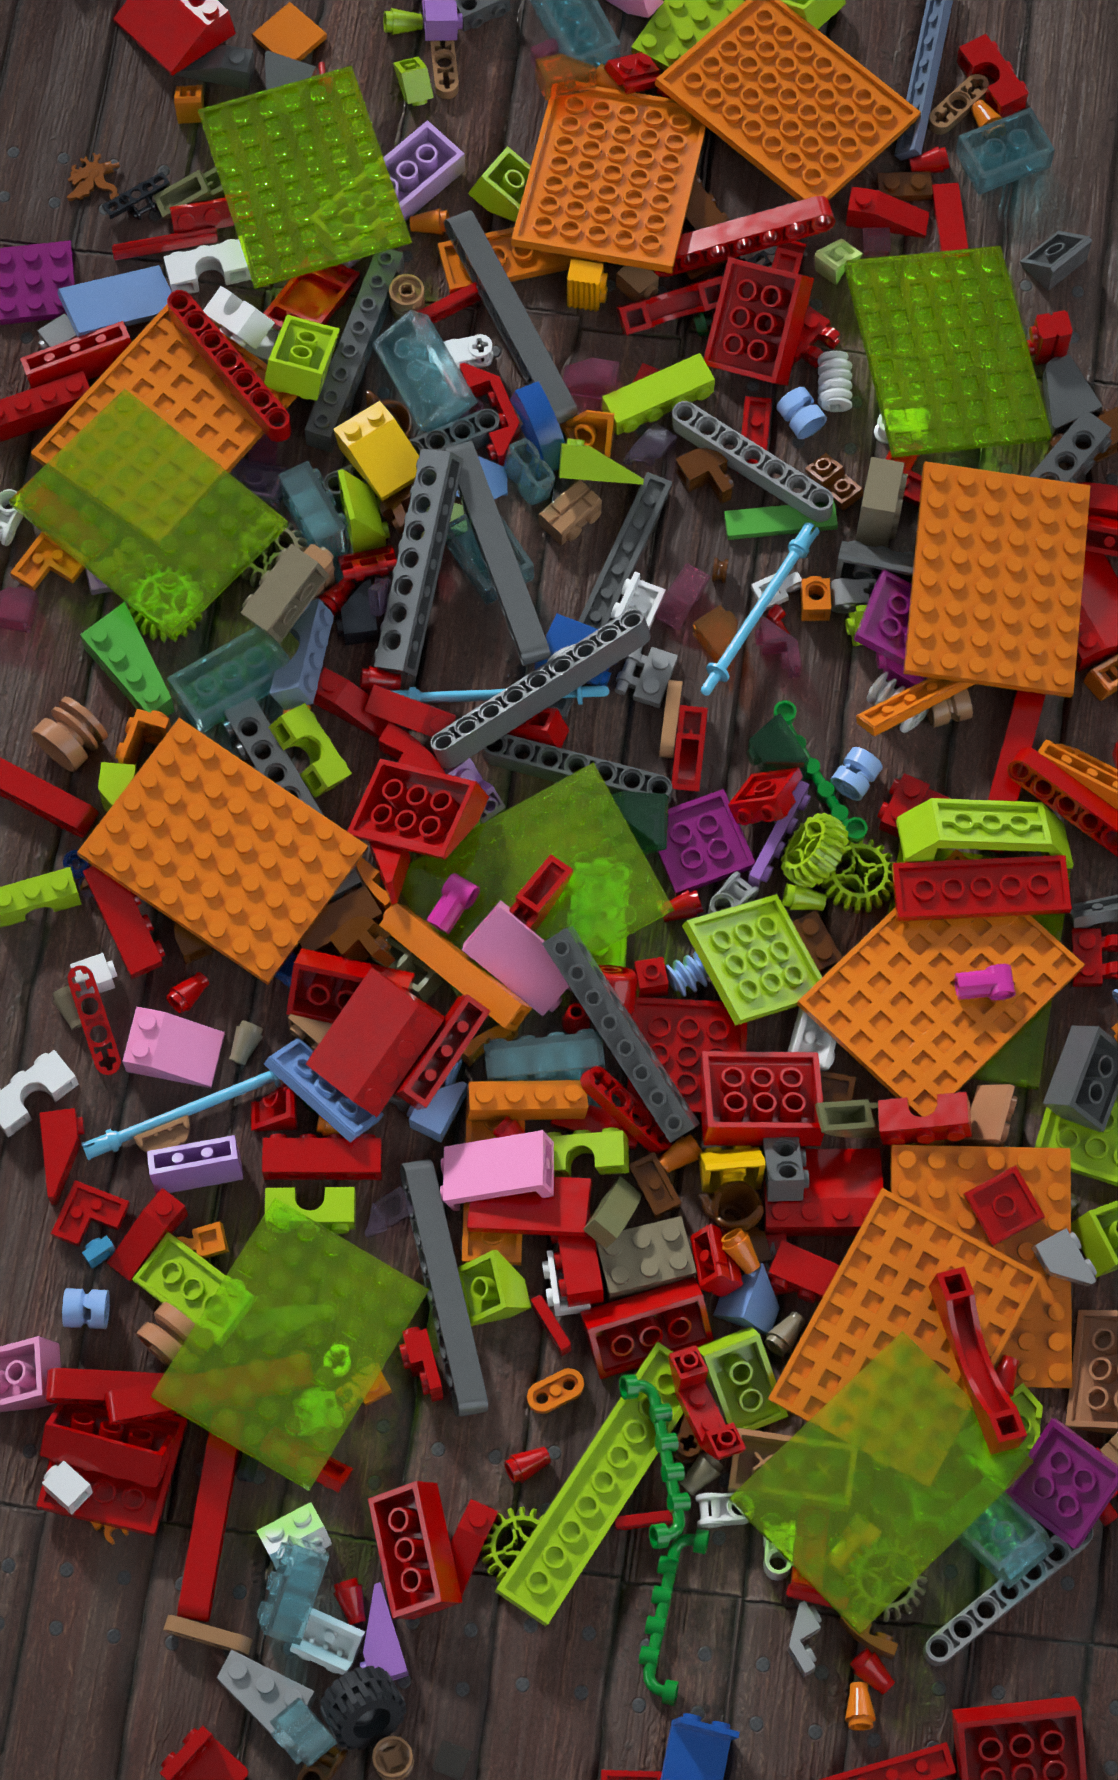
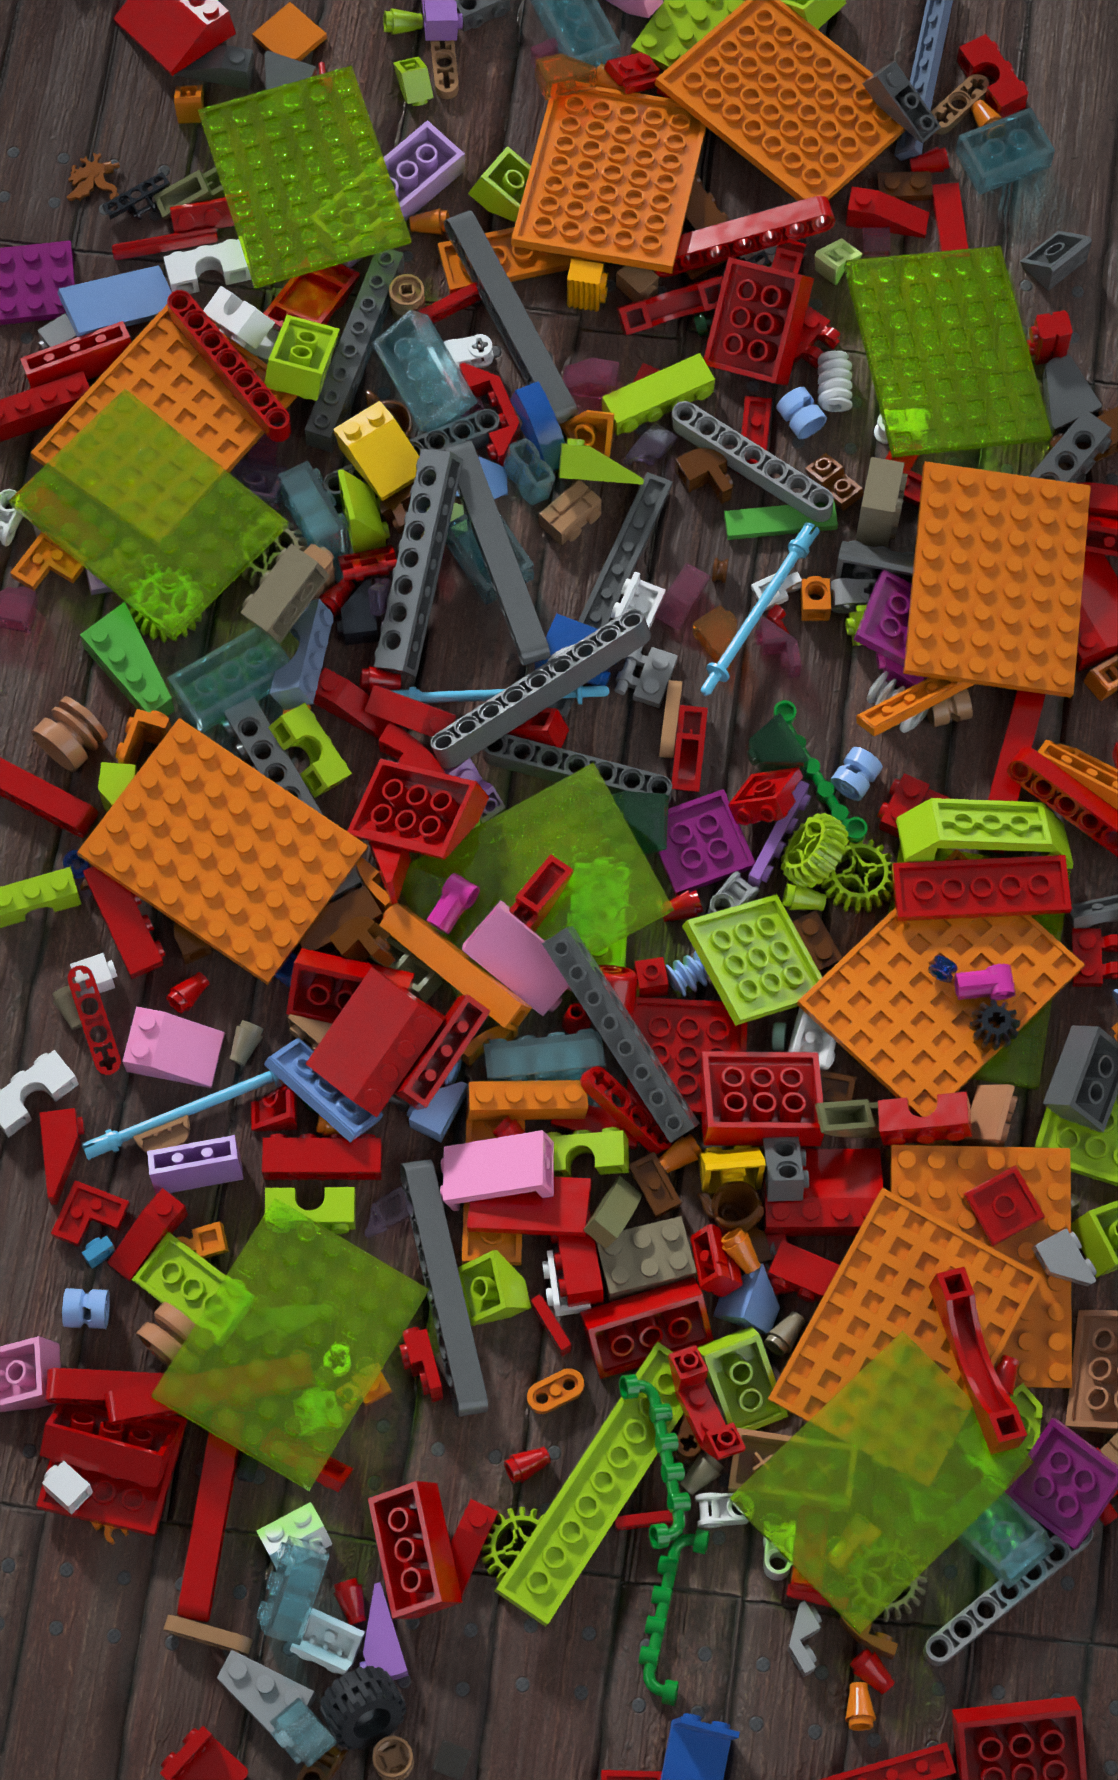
(779, 1037): none -> sand green tile
(901, 101): none -> dark grey slope
(942, 968): none -> clear blue bush
(1002, 1017): none -> black gear

